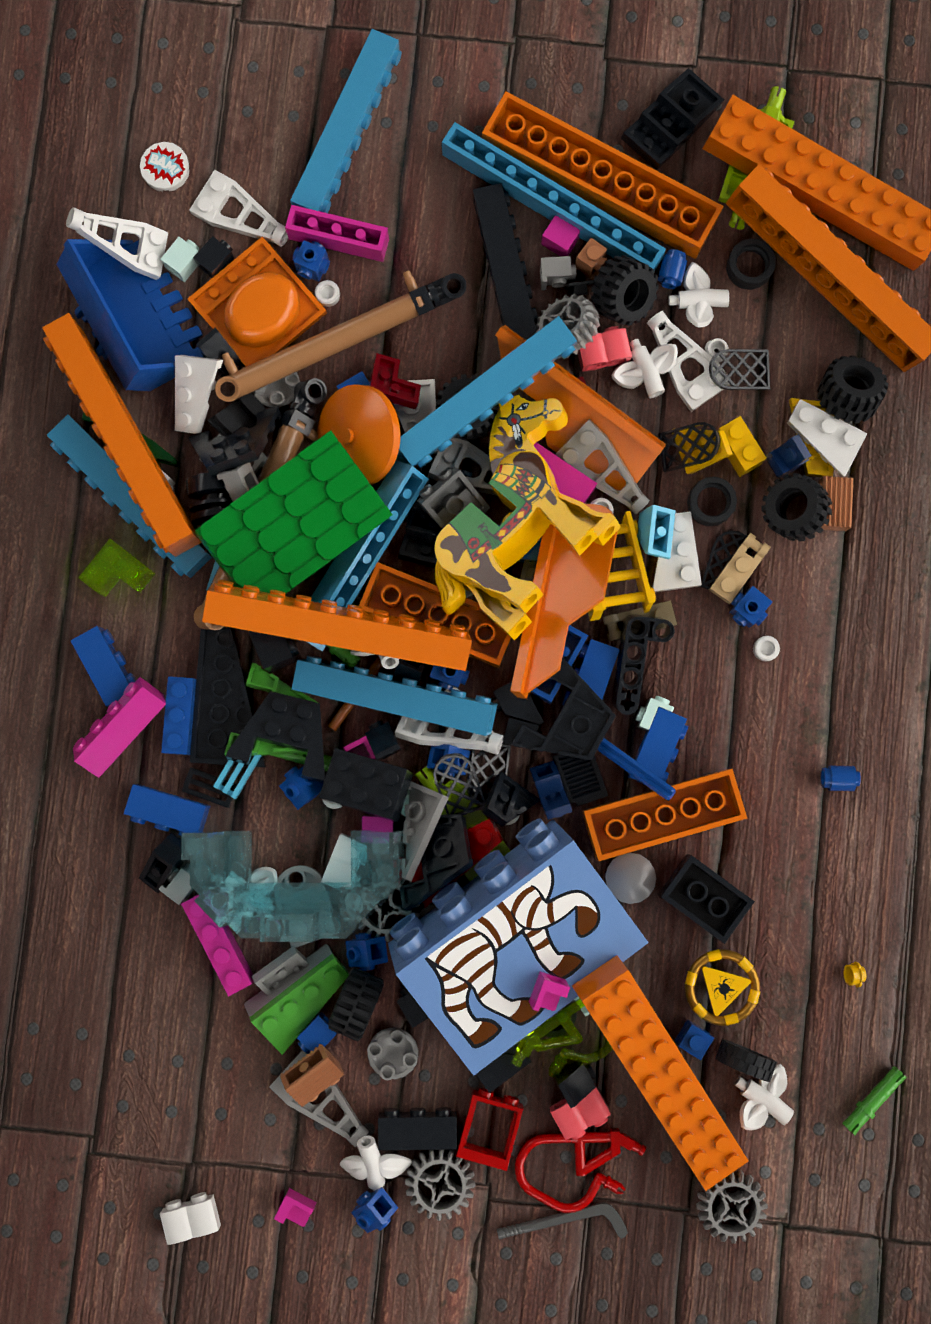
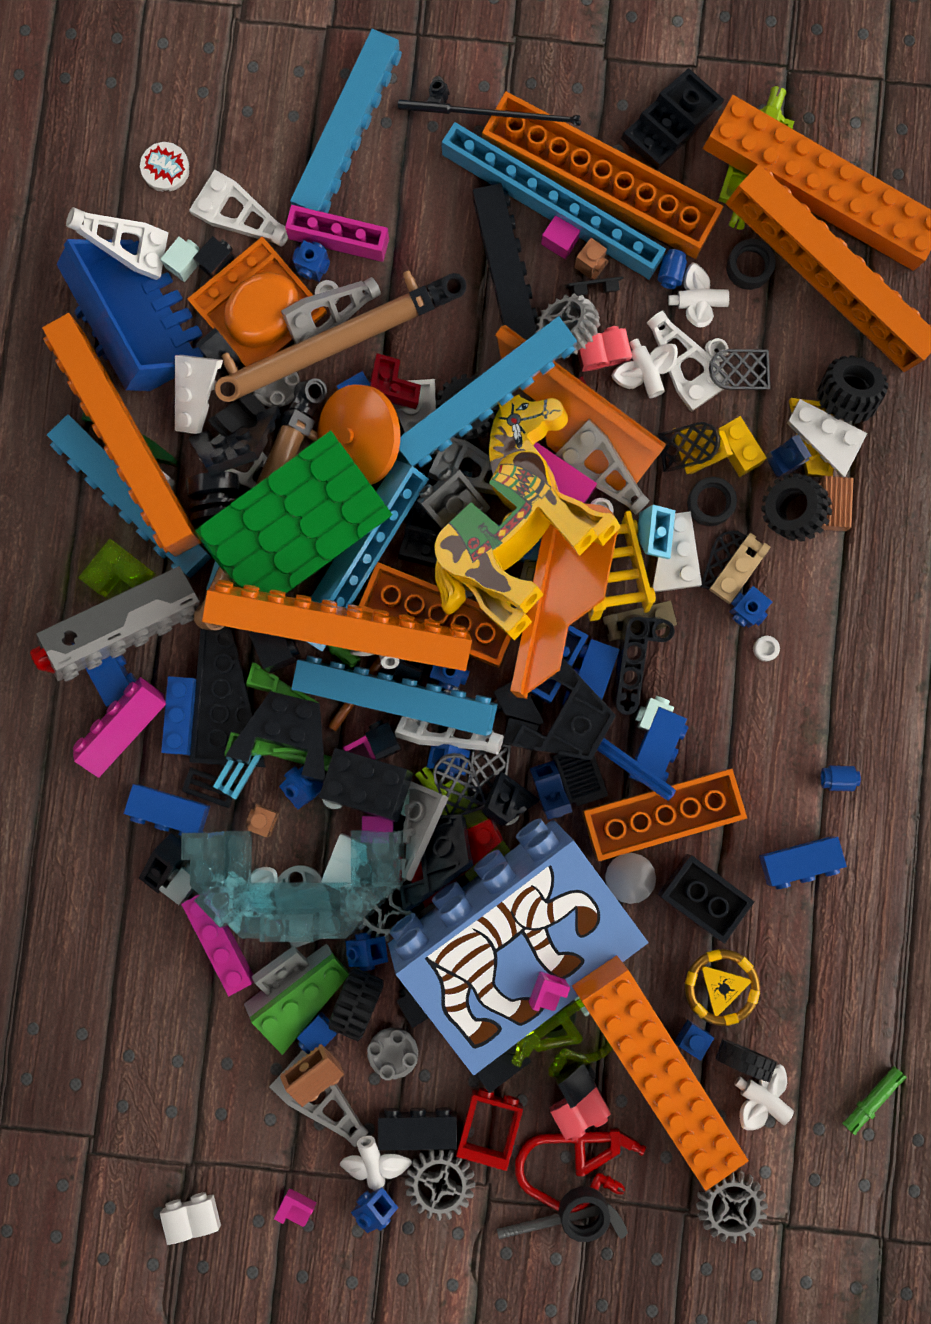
(115, 625): none -> piece
(238, 480): light grey brick -> none
(262, 820): none -> nougat brick
(299, 317): none -> light grey plate
(437, 104): none -> black piece
(556, 271): light grey brick -> none
(590, 1231): none -> black tyre
(624, 290): black tyre -> none
(803, 862): none -> blue brick
(854, 974): yellow plate -> none

